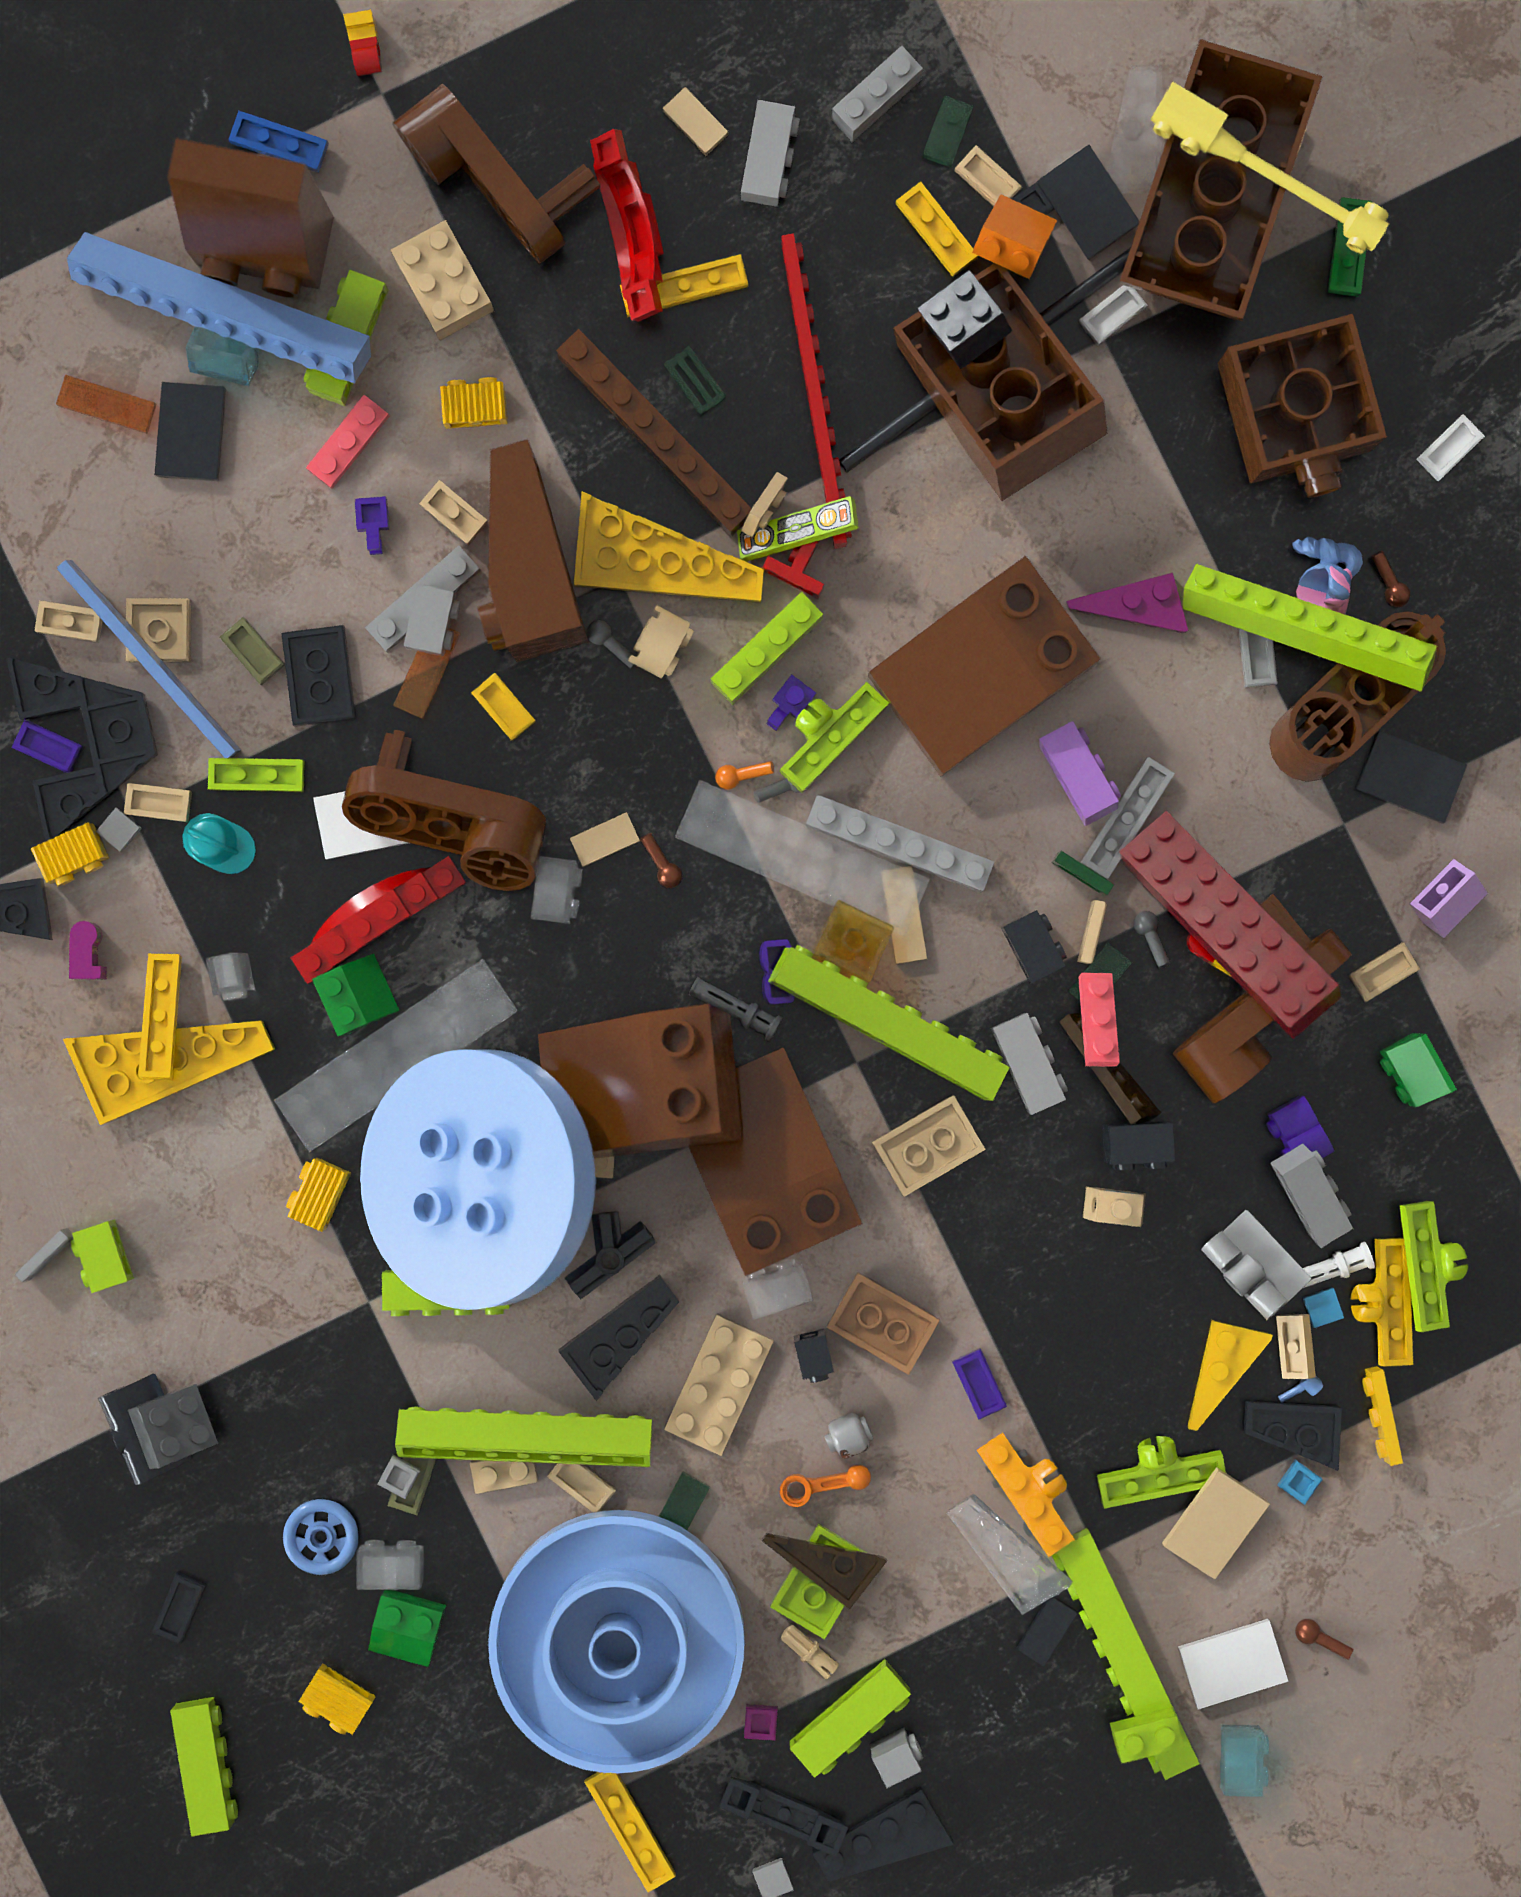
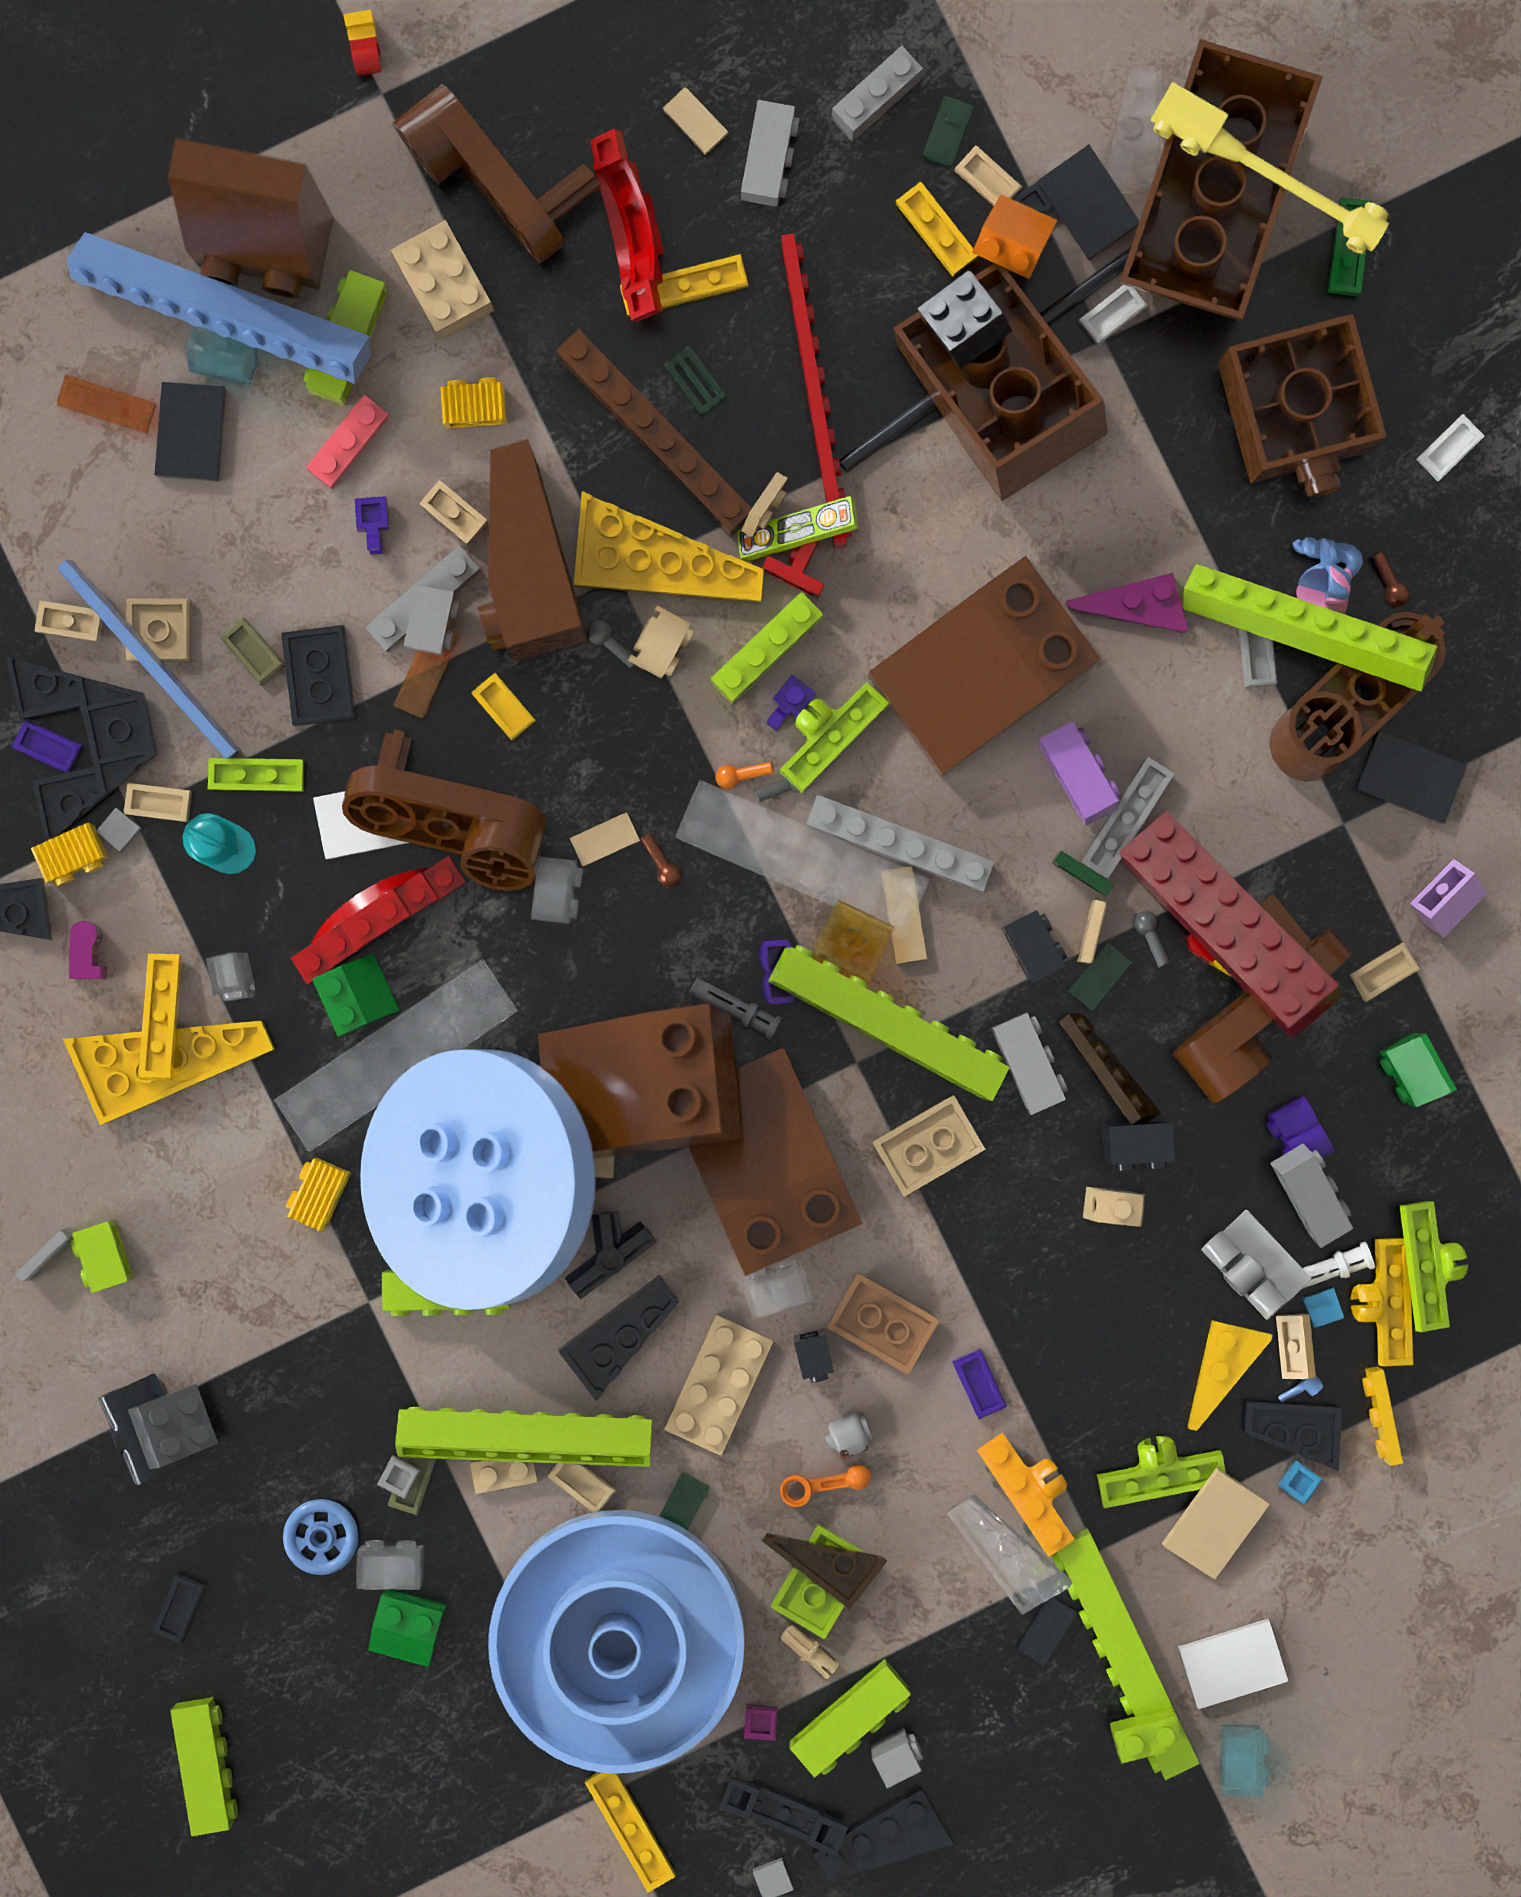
(278, 141): blue plate -> none
(336, 1700): yellow brick -> none
(1098, 1019): coral plate -> none
(1309, 1632): copper bar -> none

